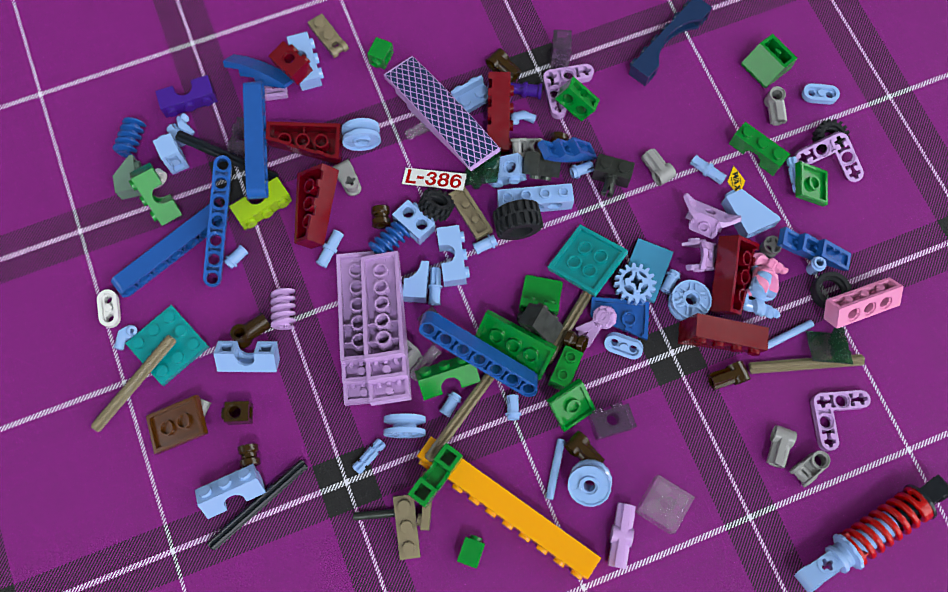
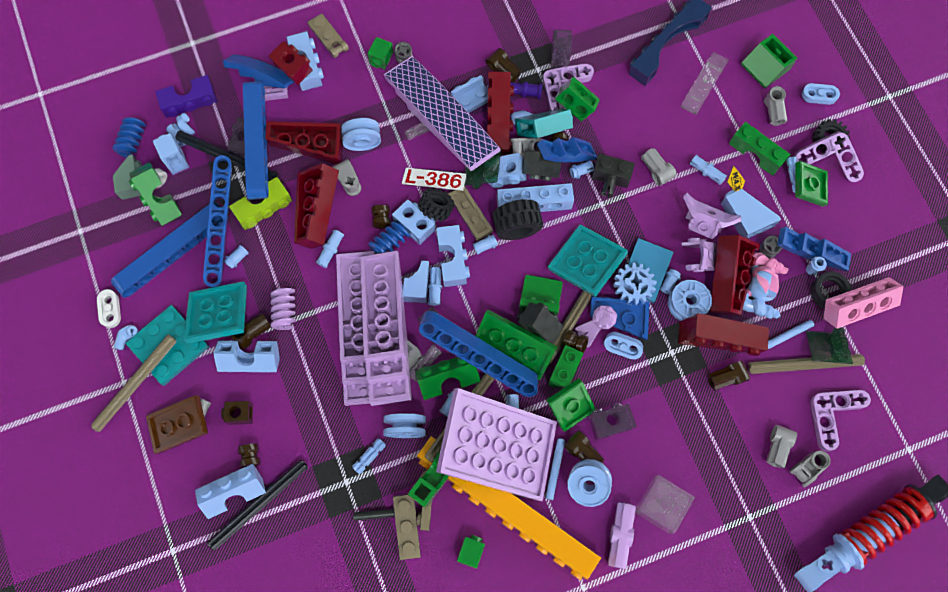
(215, 312): none -> teal plate
(403, 48): none -> flat silver wheel
(496, 445): none -> lavender plate
(544, 123): none -> slope
(704, 83): none -> clear slope

